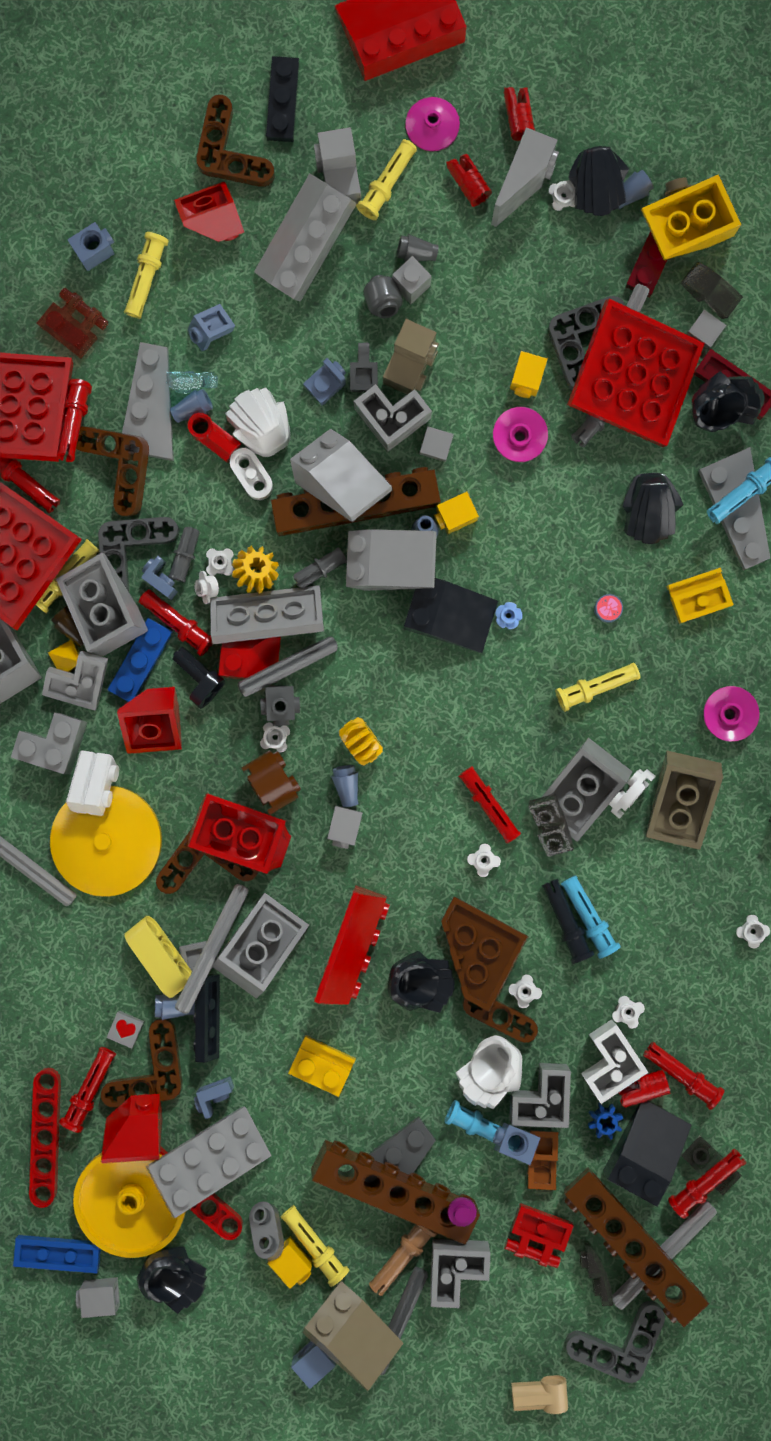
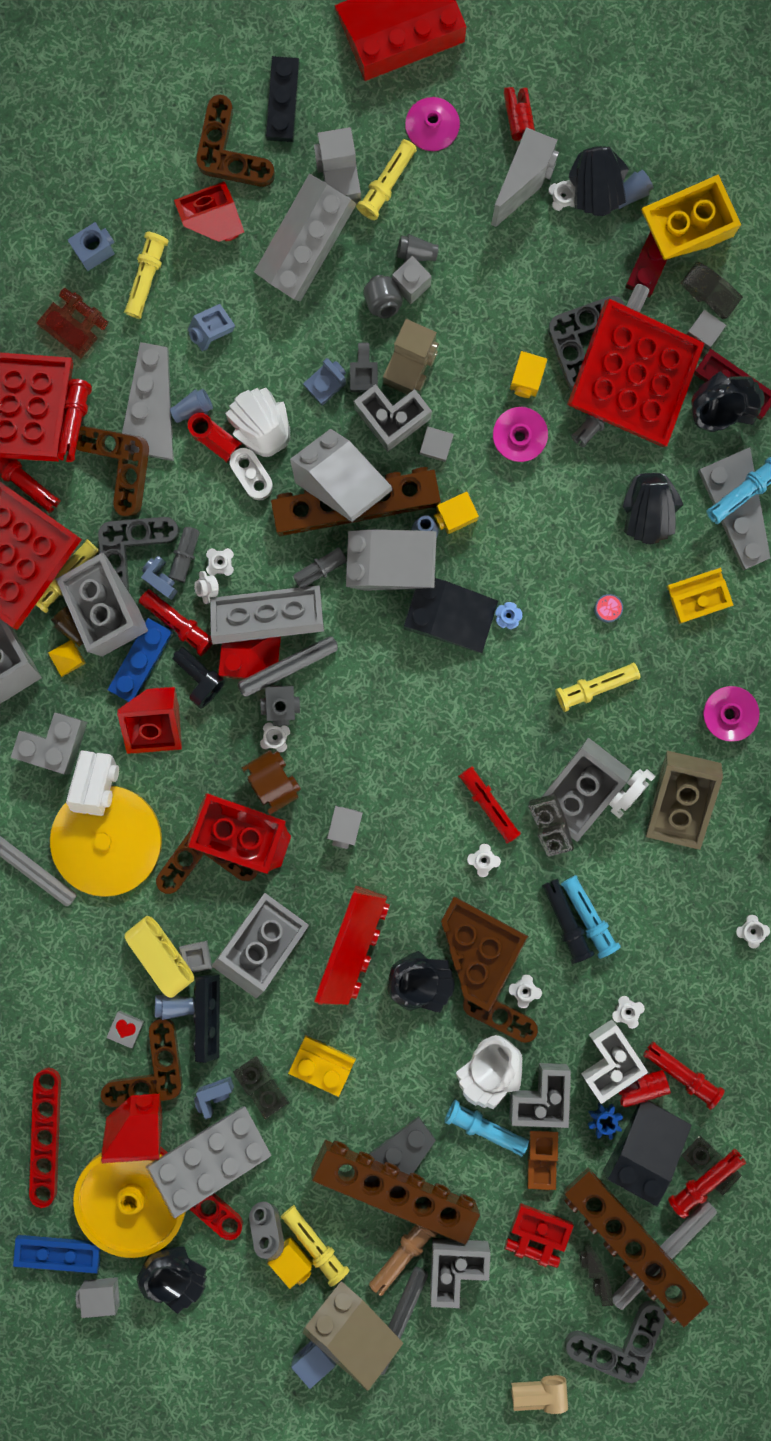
(78, 688): light grey plate -> none
(83, 1101): red pin -> none
(185, 381): clear light blue plate -> none
(211, 948): light grey axle -> none
(259, 561): yellow gear -> none
(261, 1087): none -> clear smoke slope
(346, 784): sand blue cone -> none
(360, 741): yellow gear -> none
(462, 1211): magenta plate -> none
(469, 180): red hinge -> none
(527, 1147): sand blue brick -> none
(676, 185): dark tan plate -> none

